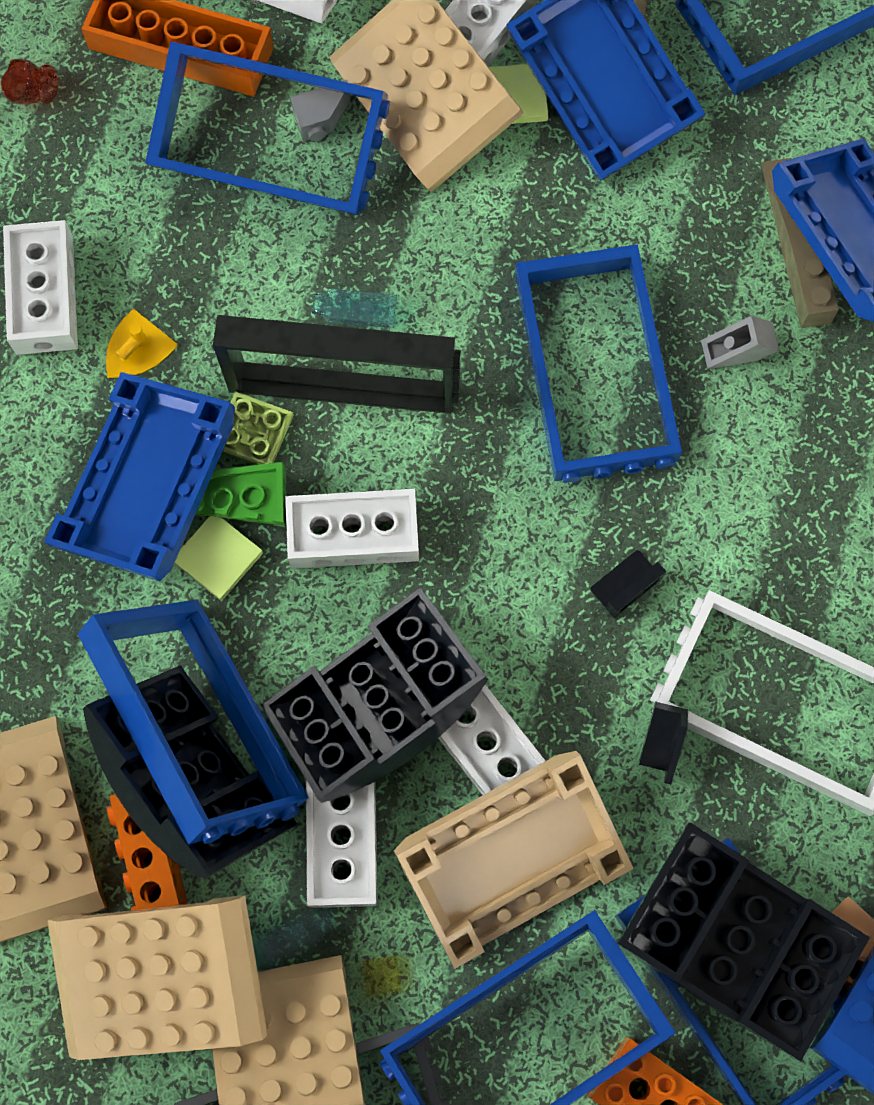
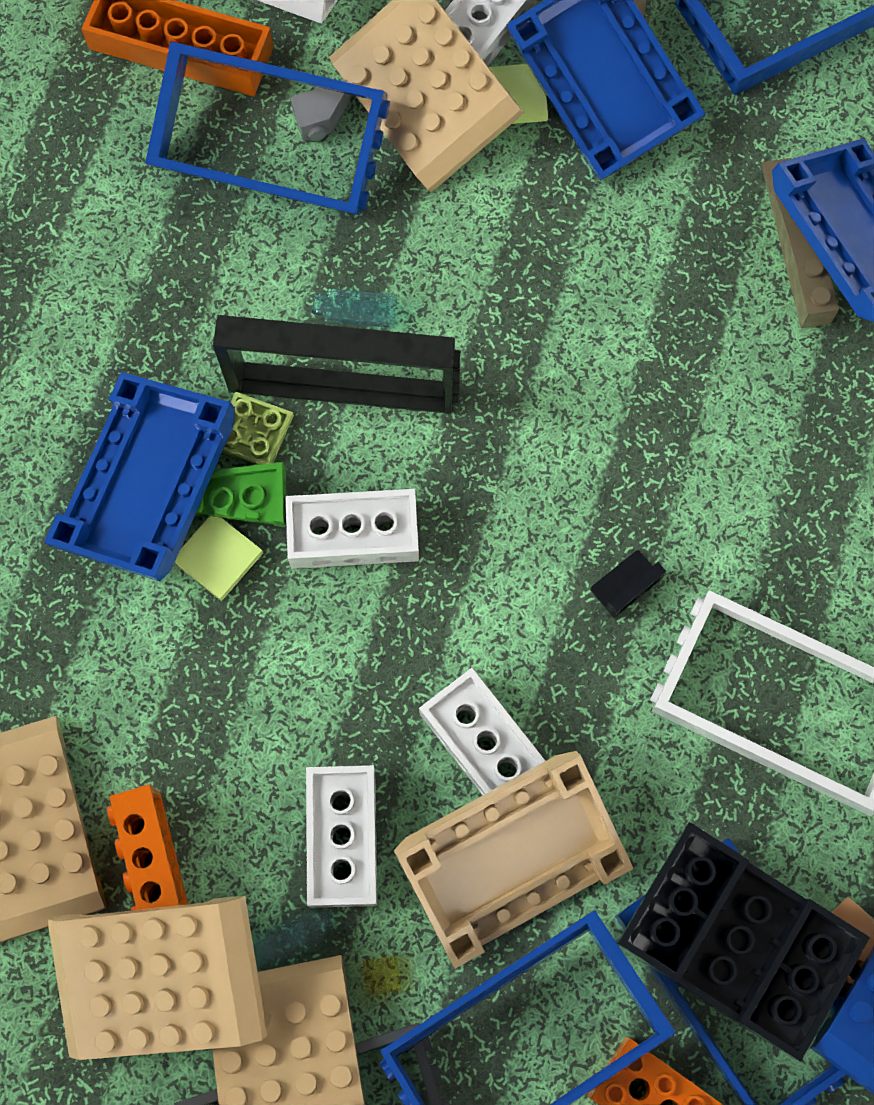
(29, 83): clear red hair -> none
(40, 287): white brick -> none
(136, 346): yellow shield -> none
(204, 757): black slope -> none
(234, 697): blue door -> none
(377, 700): black slope -> none
(583, 265): blue door -> none
(664, 739): black panel -> none
(740, 343): light grey slope -> none

